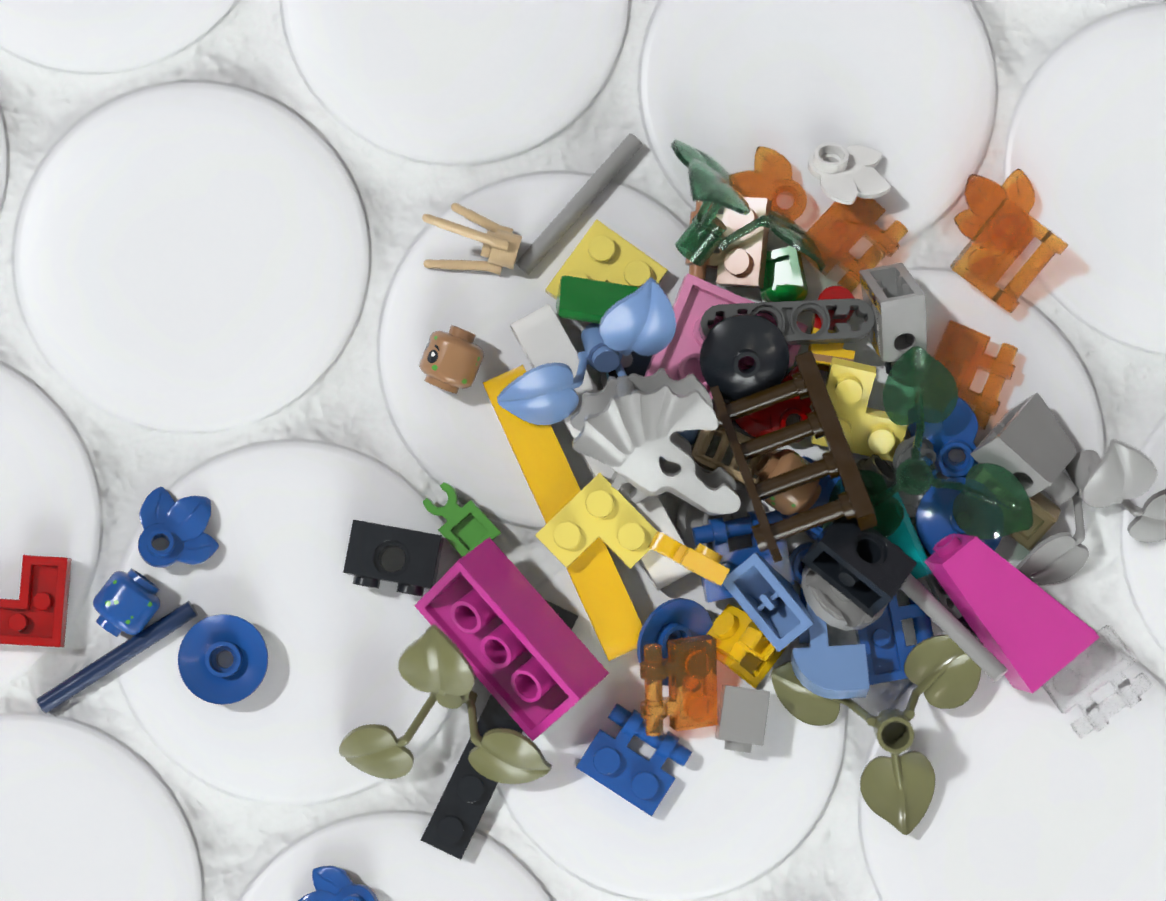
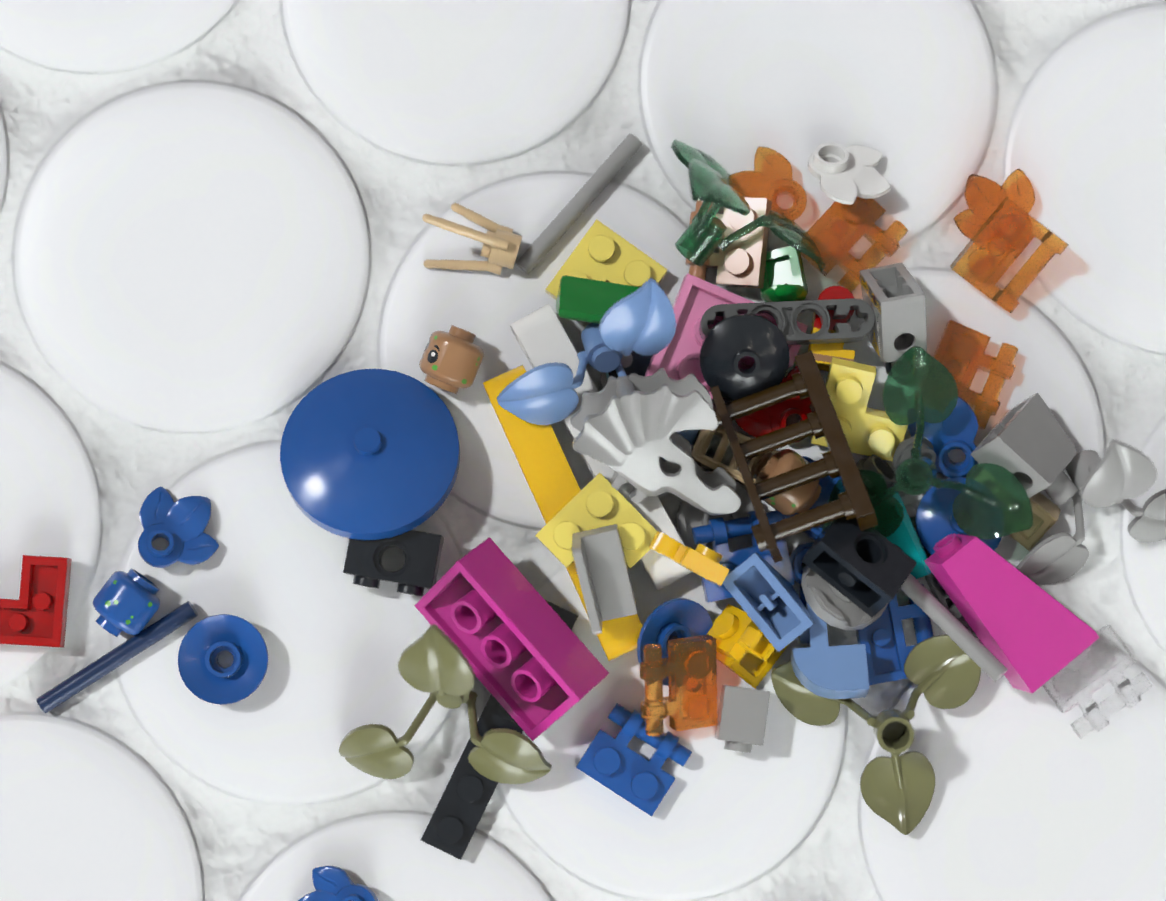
(370, 454): none -> blue dish
(465, 525): bright green plate -> none
(603, 575): none -> light grey panel

